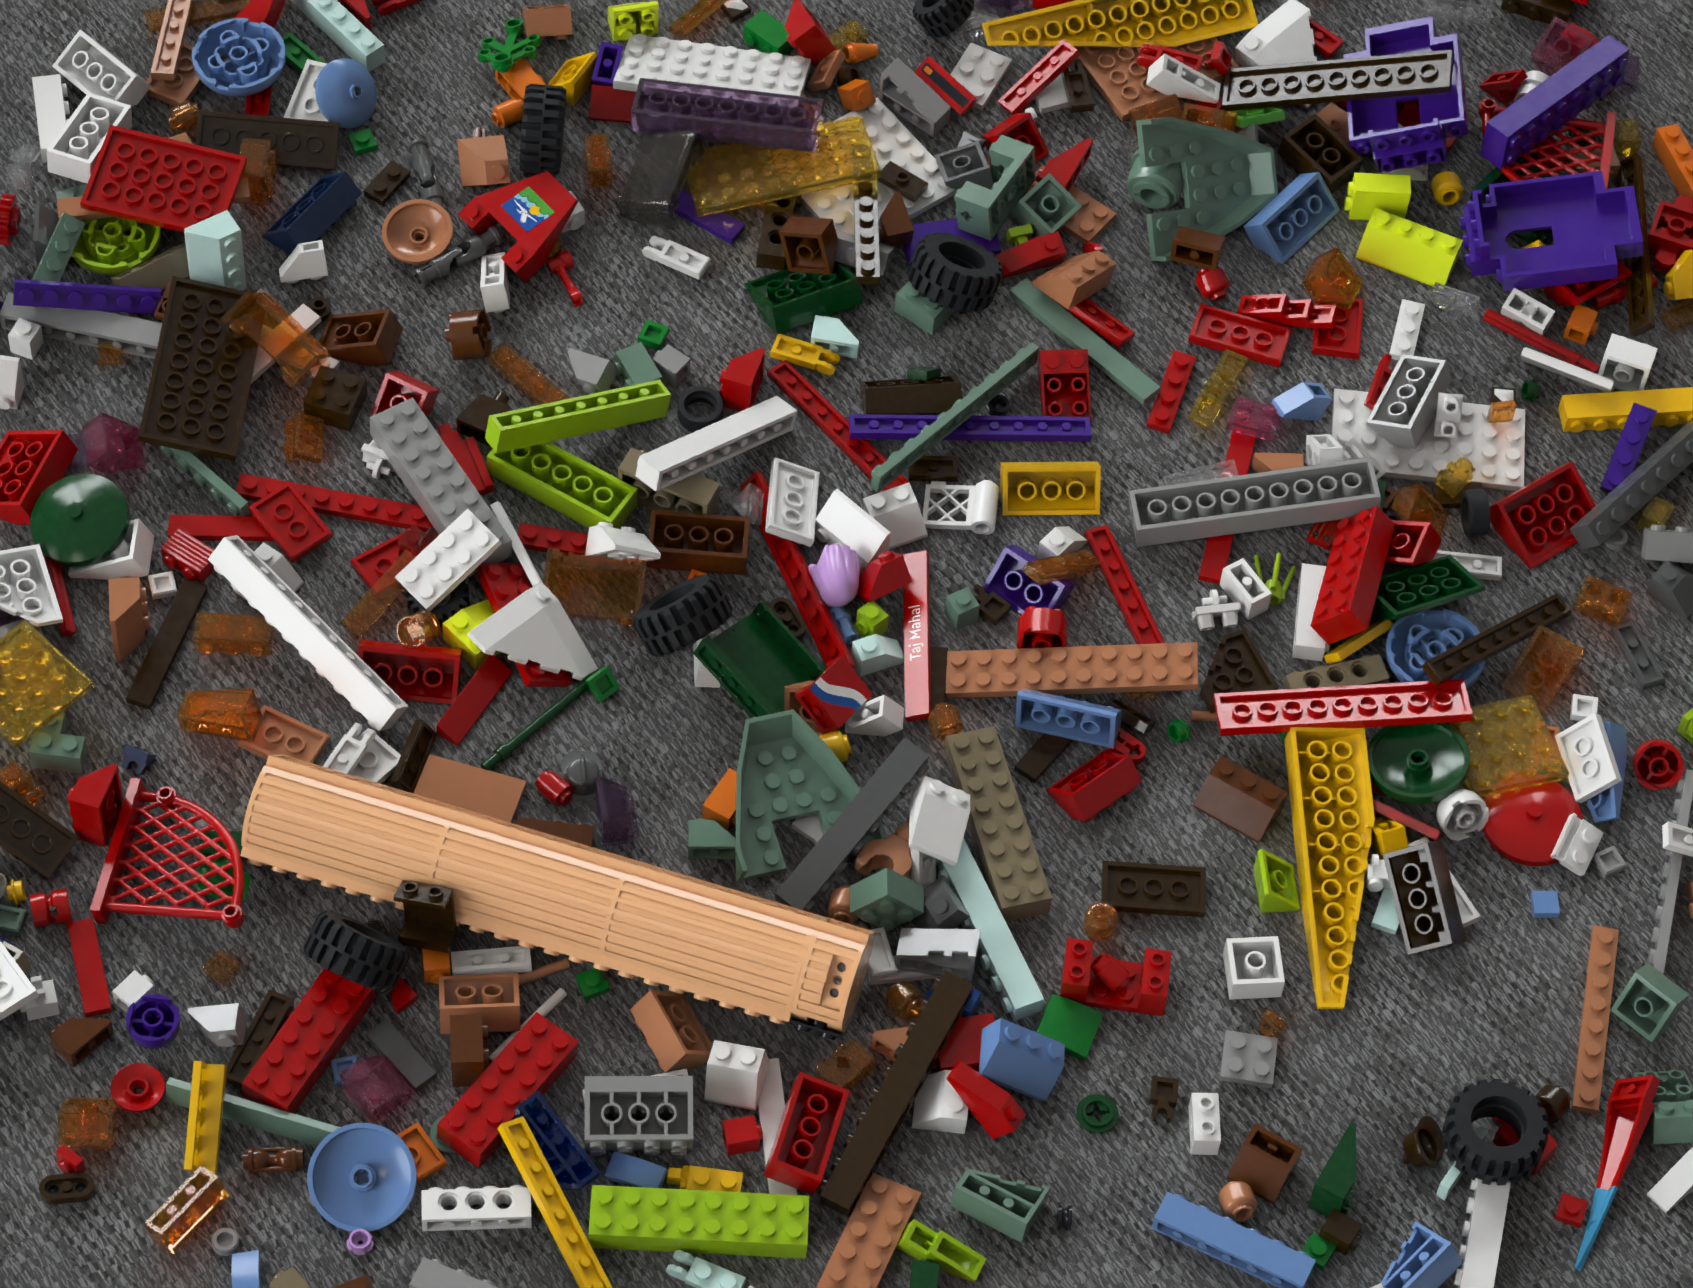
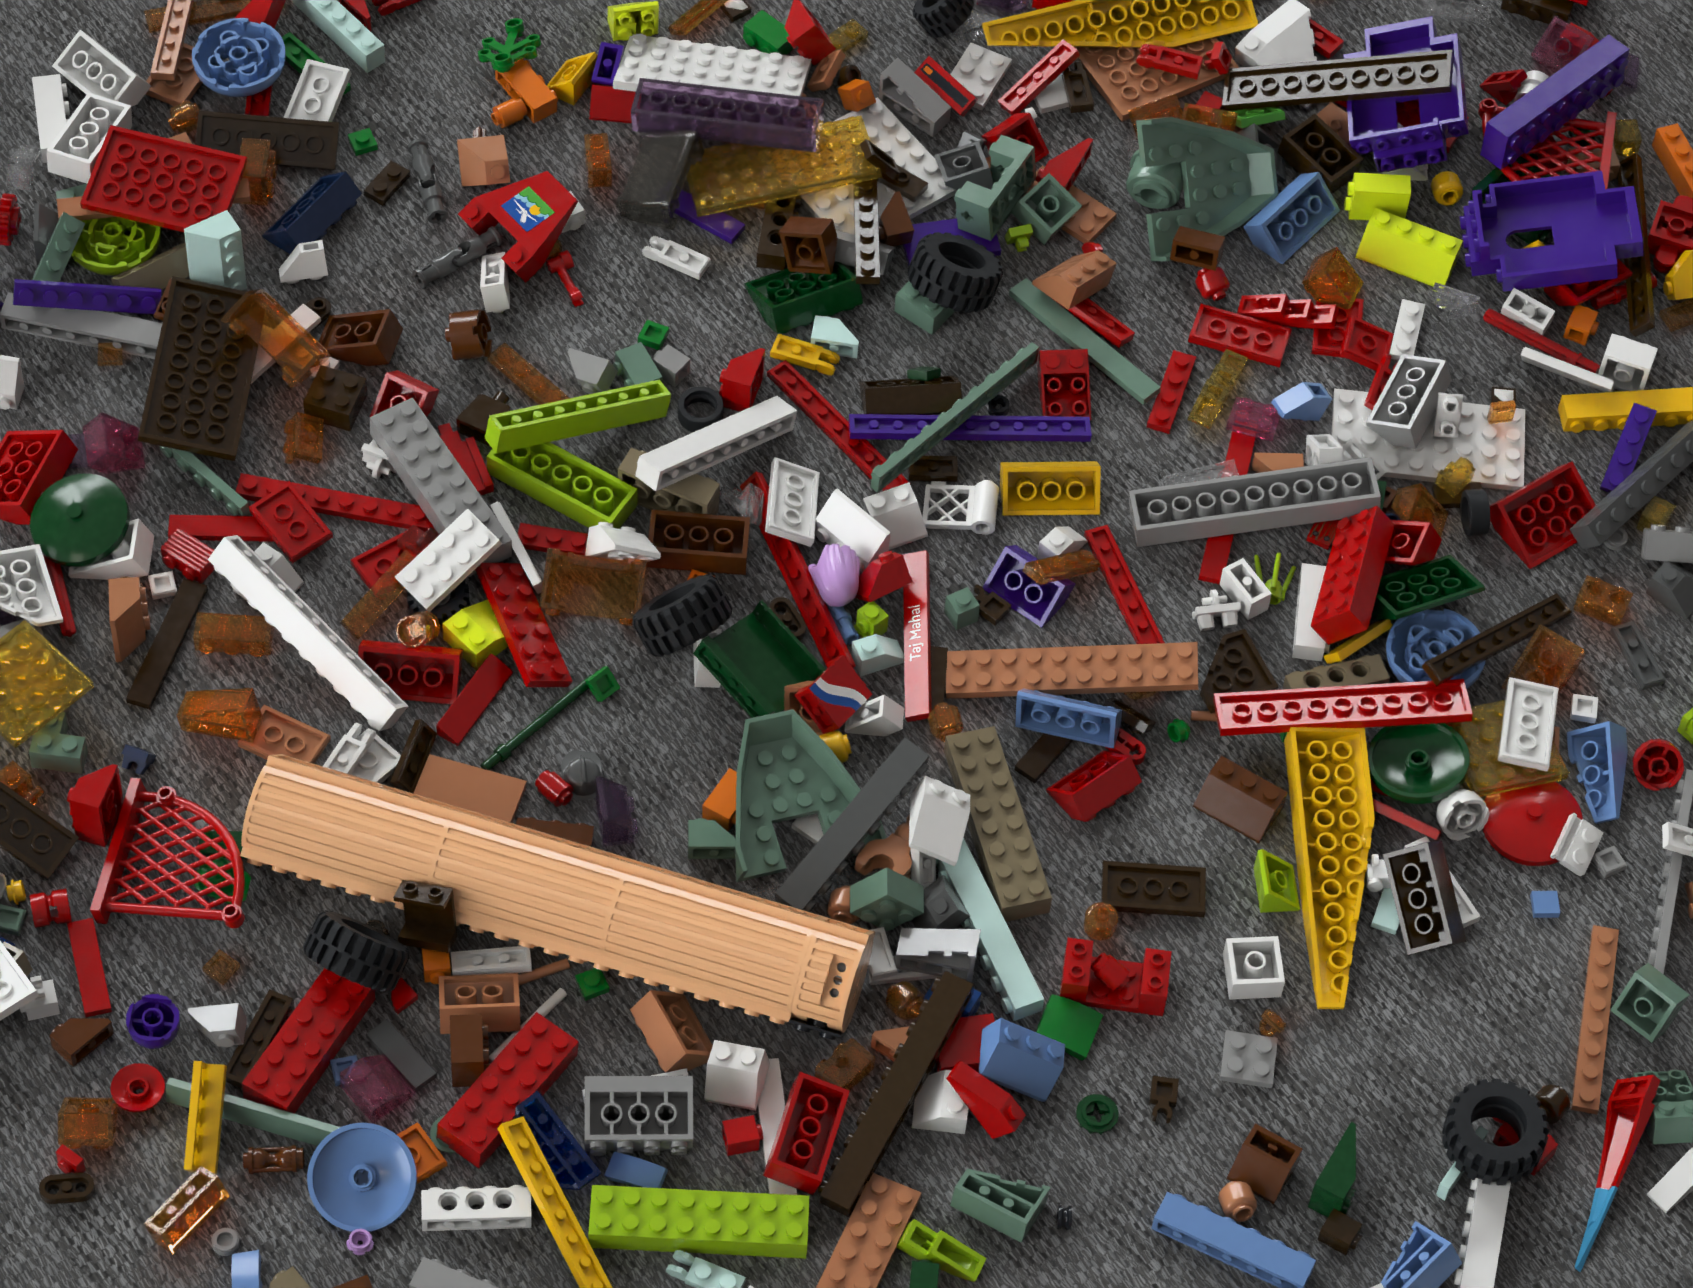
(25, 338): white brick -> none
(132, 990): white brick -> none
(336, 93): medium blue dish -> none
(417, 220): nougat dish -> none
(538, 631): white slope -> none
(542, 129): black tyre -> none
(548, 21): nougat slope -> none
(705, 1179): yellow hinge -> none
(859, 52): orange cone -> none
(880, 159): none -> dark brown tile
(1032, 255): red slope -> none
(1041, 628): red brick -> none
(1174, 77): white slope -> none
(1204, 1123): white brick -> none
(1319, 1249): green plate -> none
(1365, 343): none -> red tile
(1388, 836): yellow slope -> none
(1424, 1144): dark brown piece -> none
(1478, 565): white tile -> none
(1528, 724): none -> white tile
(1530, 390): dark green plate -> none
(1571, 1210): red plate -> none
(1588, 758): white plate -> none

